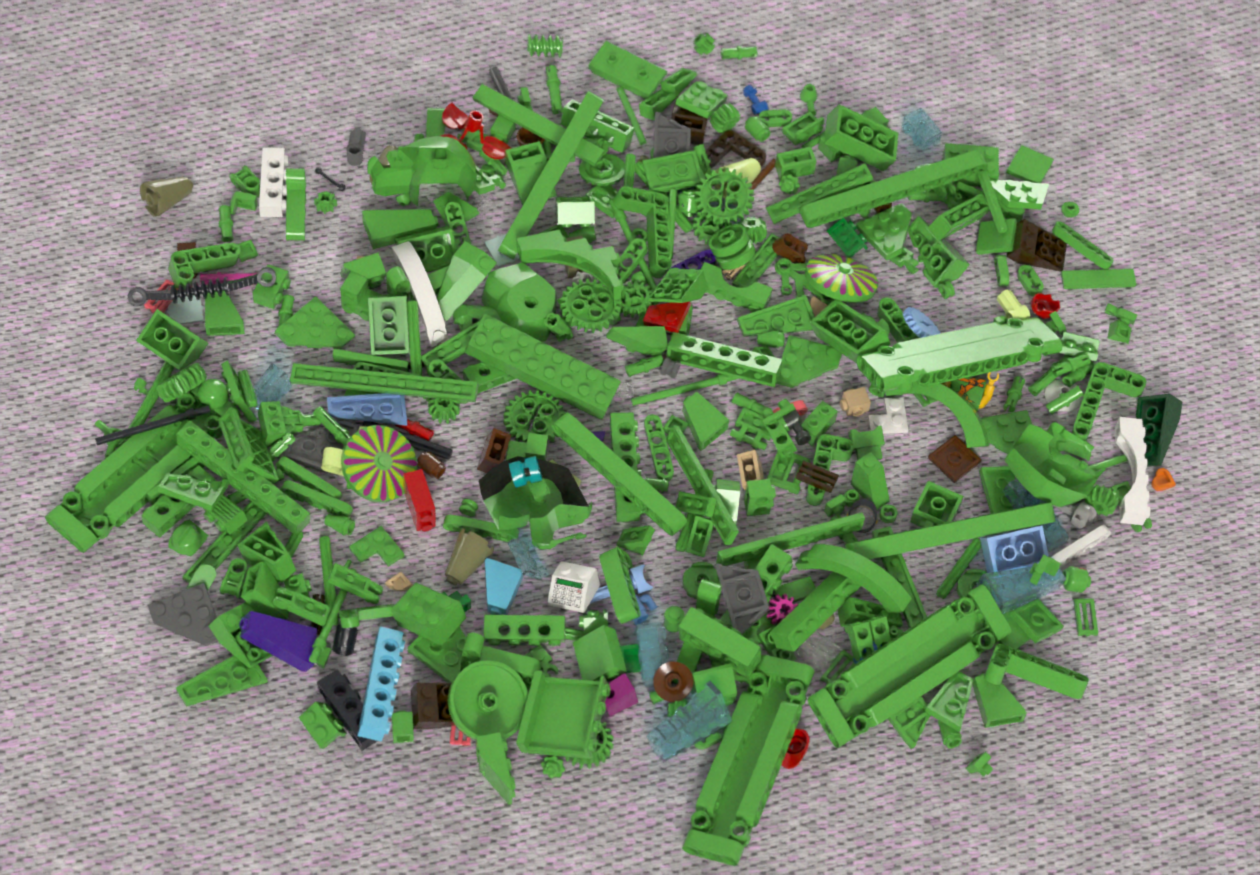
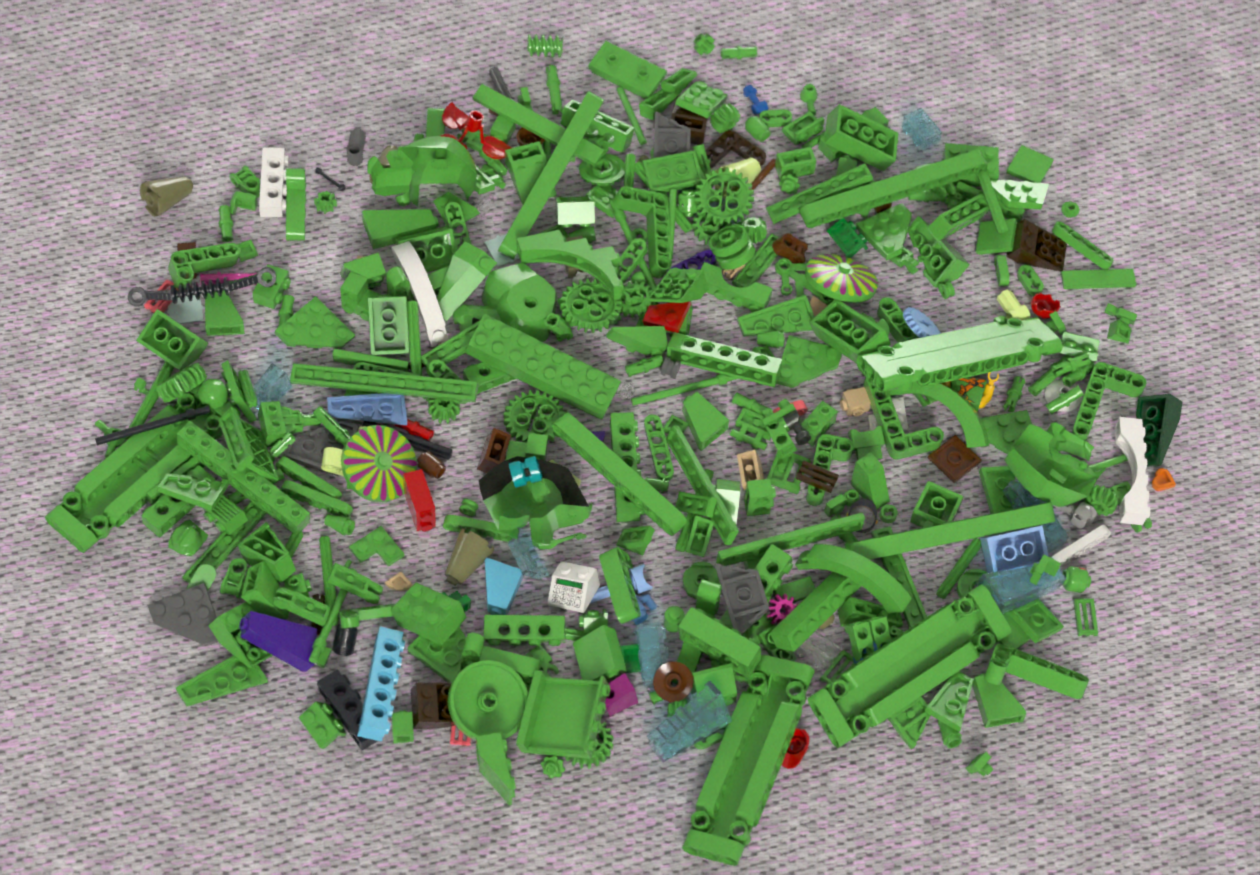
(893, 422): none -> bright green beam

